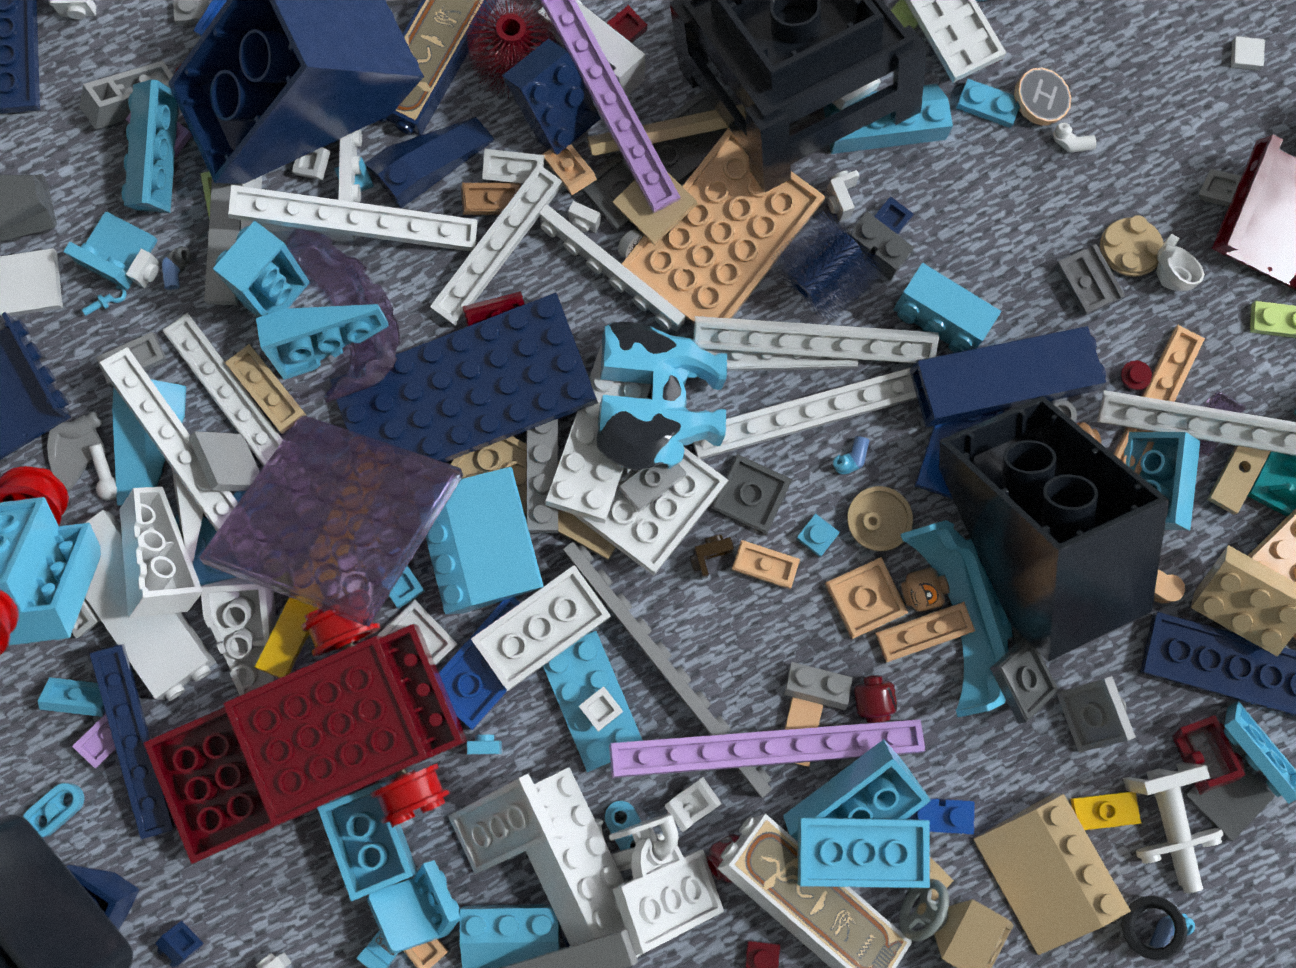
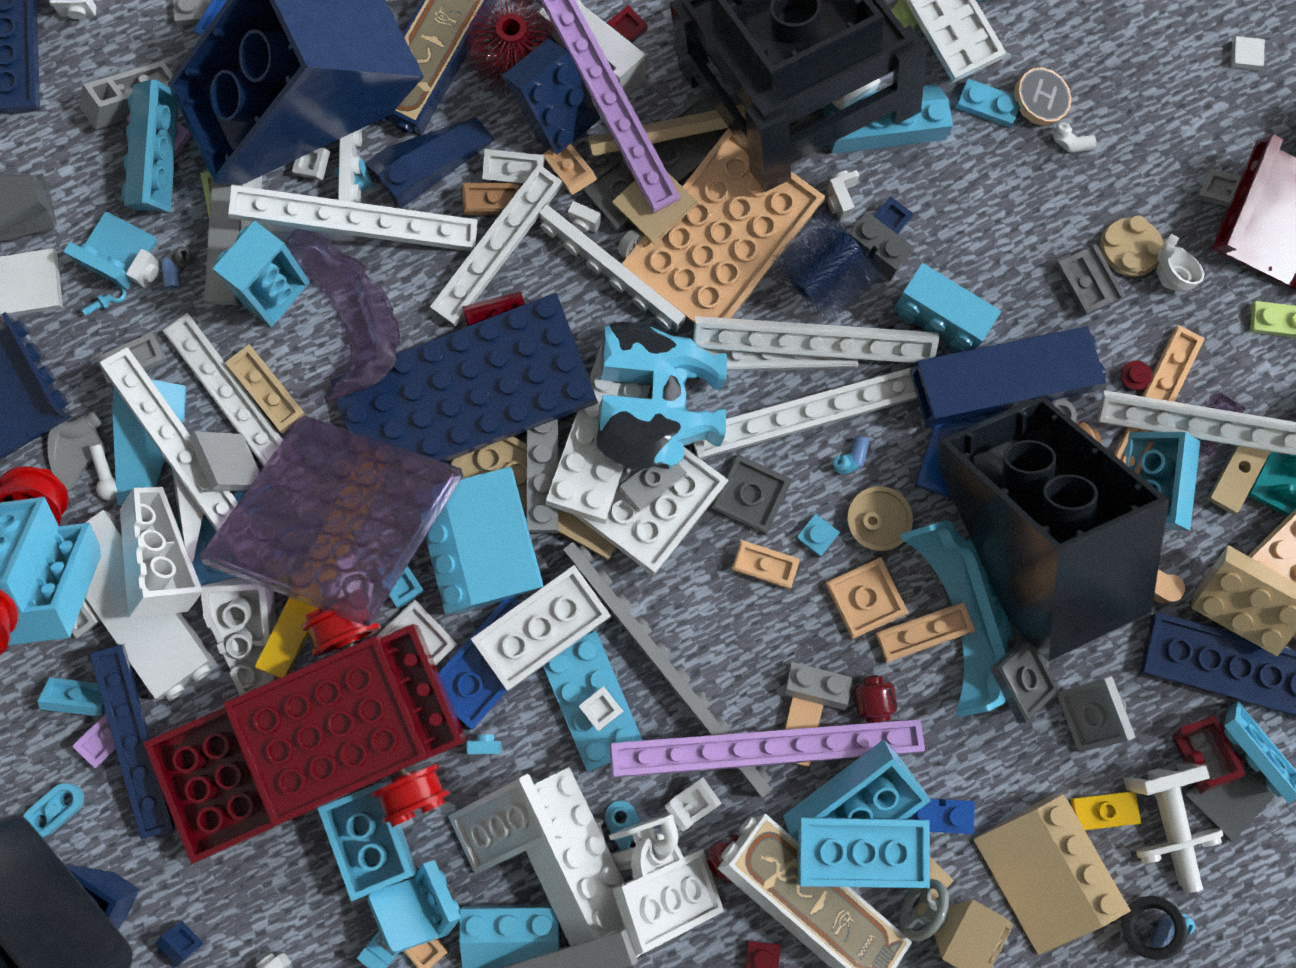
(302, 337): medium azure wedge -> none
(713, 547): dark brown bracket -> none
(925, 589): medium nougat head -> none

